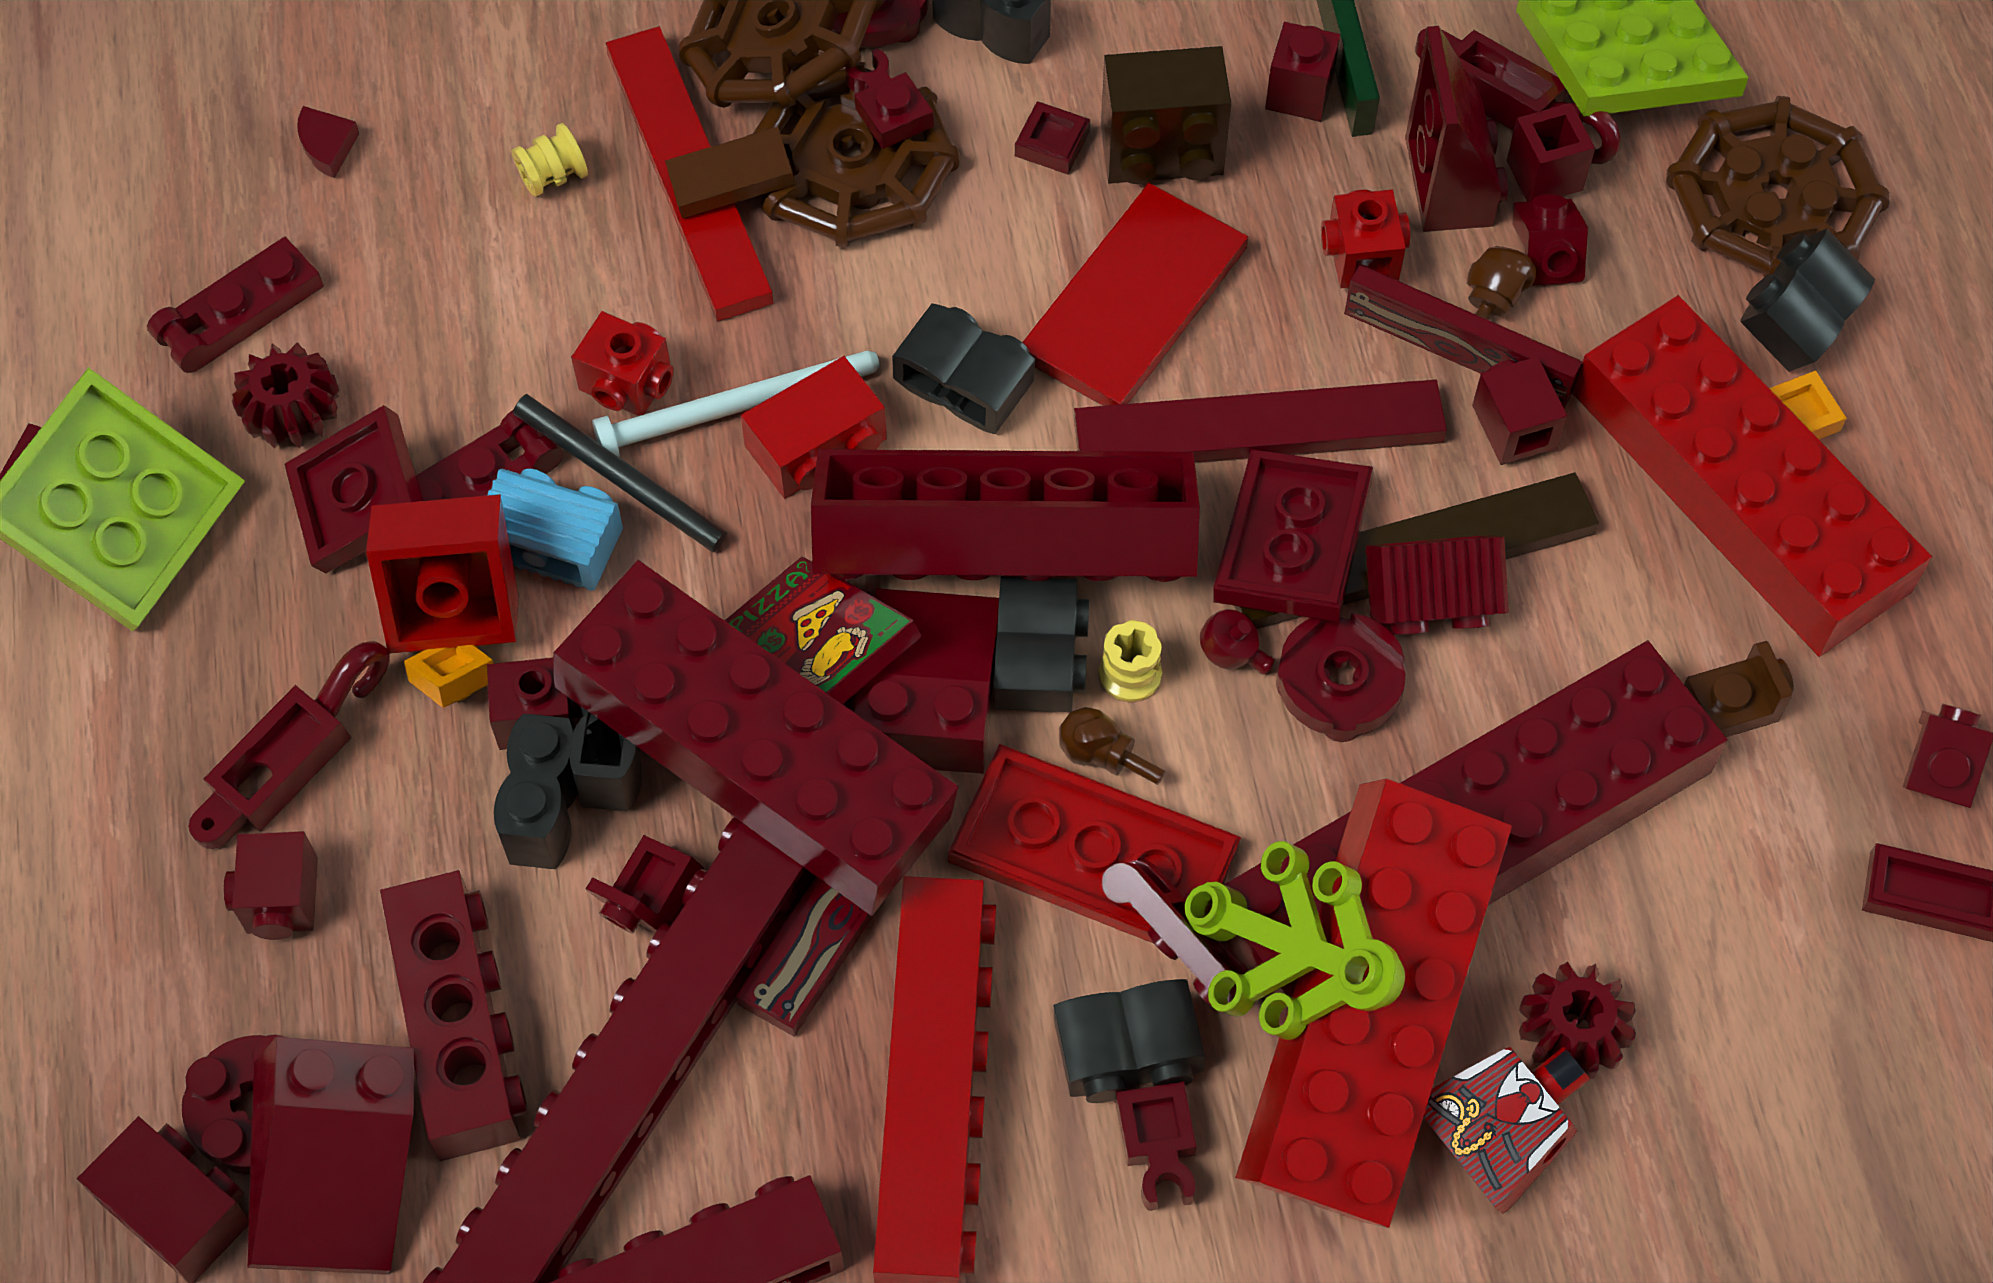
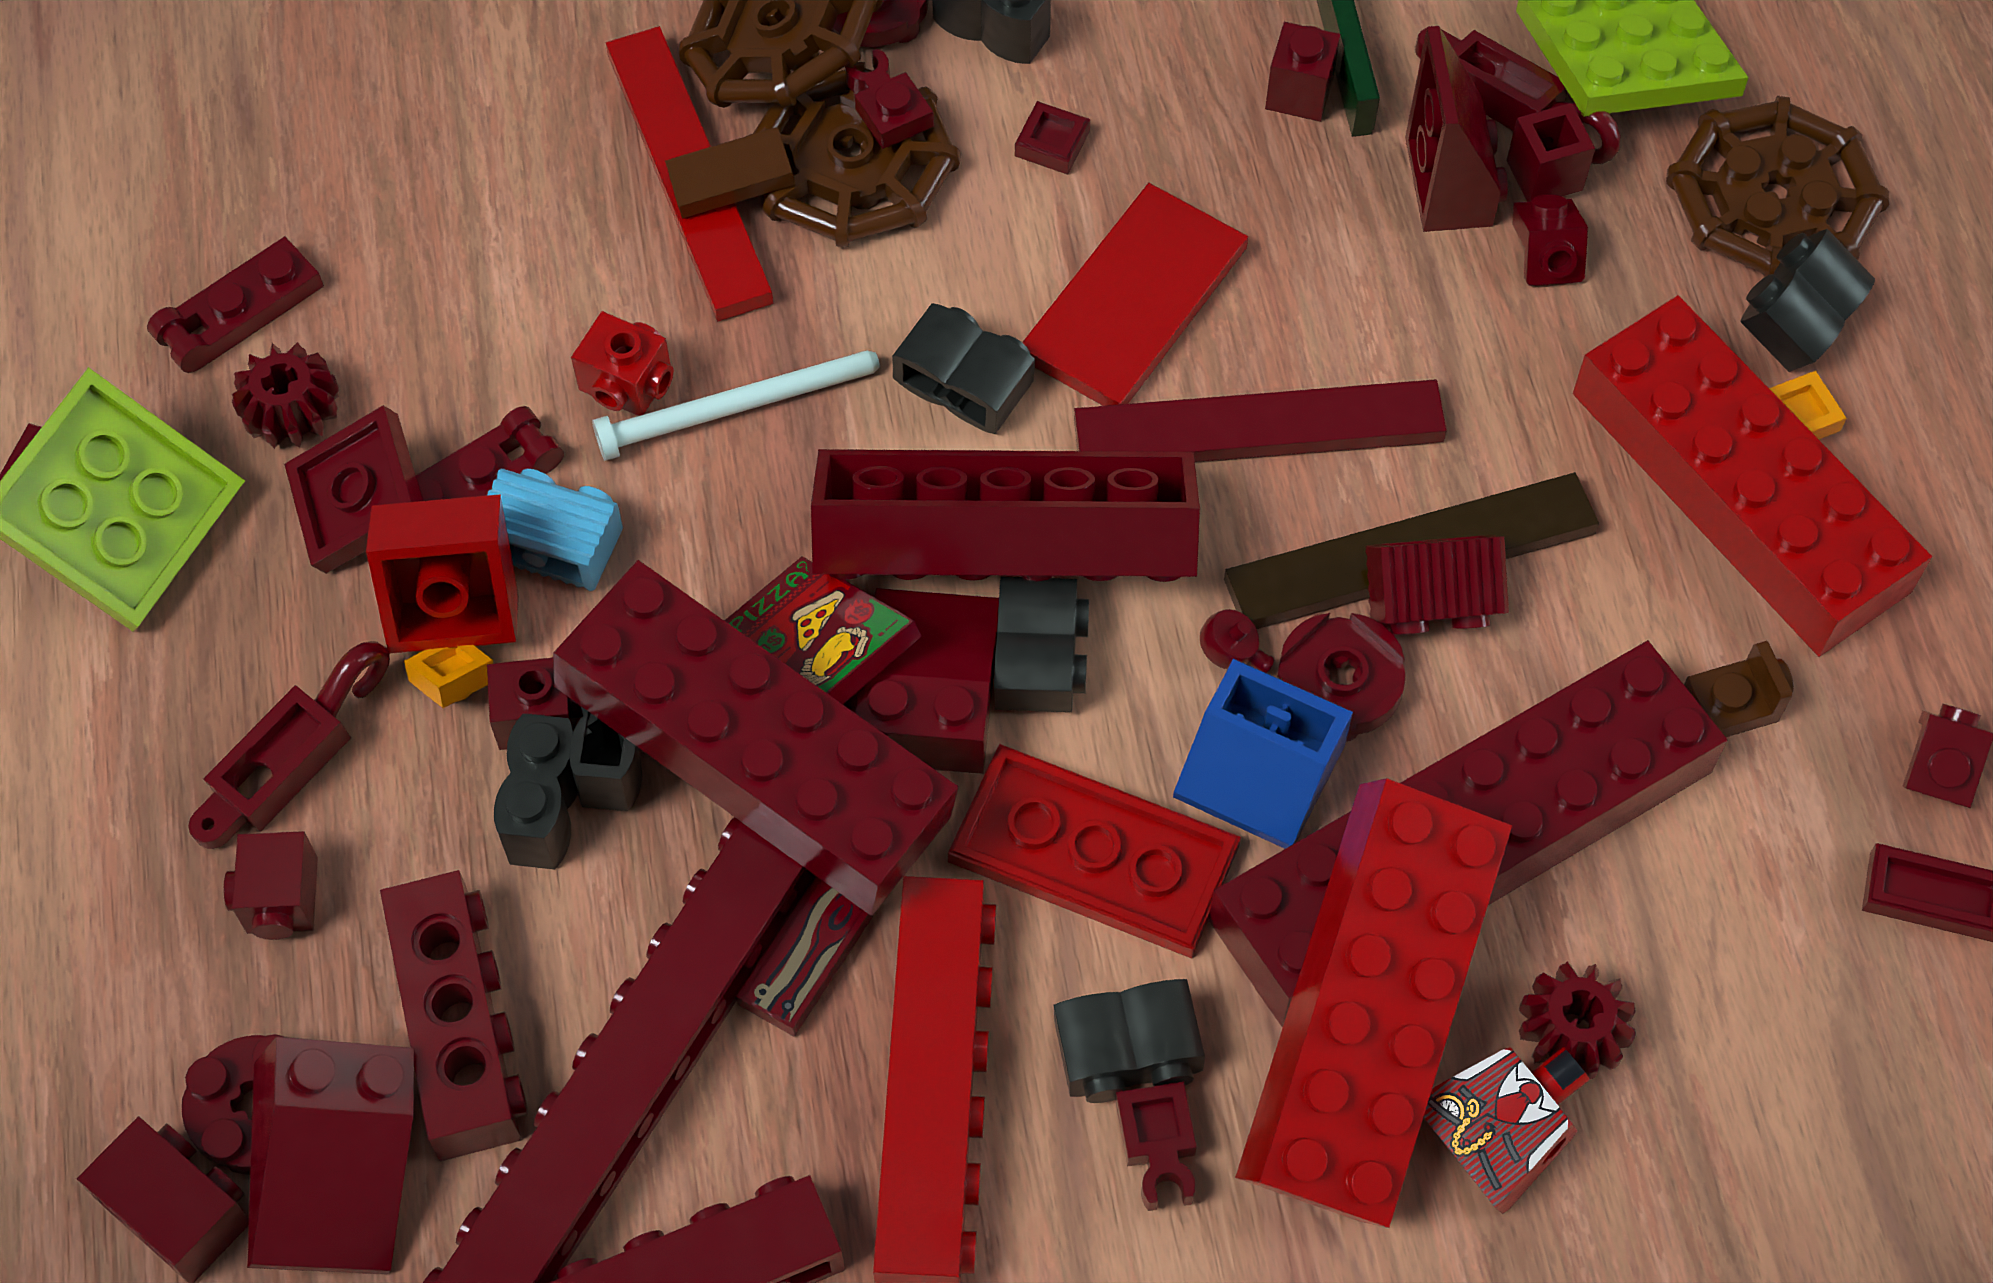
(326, 139): dark red tile -> none
(549, 160): light yellow bush -> none
(619, 473): pearl dark grey bar -> none
(647, 888): dark red bracket -> none
(818, 412): red brick -> none
(1095, 738): reddish brown piece -> none
(1125, 679): light yellow bush -> none
(1165, 114): dark brown brick -> none
(1170, 930): plate -> none
(1263, 754): none -> blue slope
(1293, 535): dark red tile -> none
(1301, 945): lime plant -> none
(1366, 233): red brick -> none
(1450, 329): dark red tile -> none
(1499, 280): reddish brown piece -> none
(1519, 409): dark red brick -> none

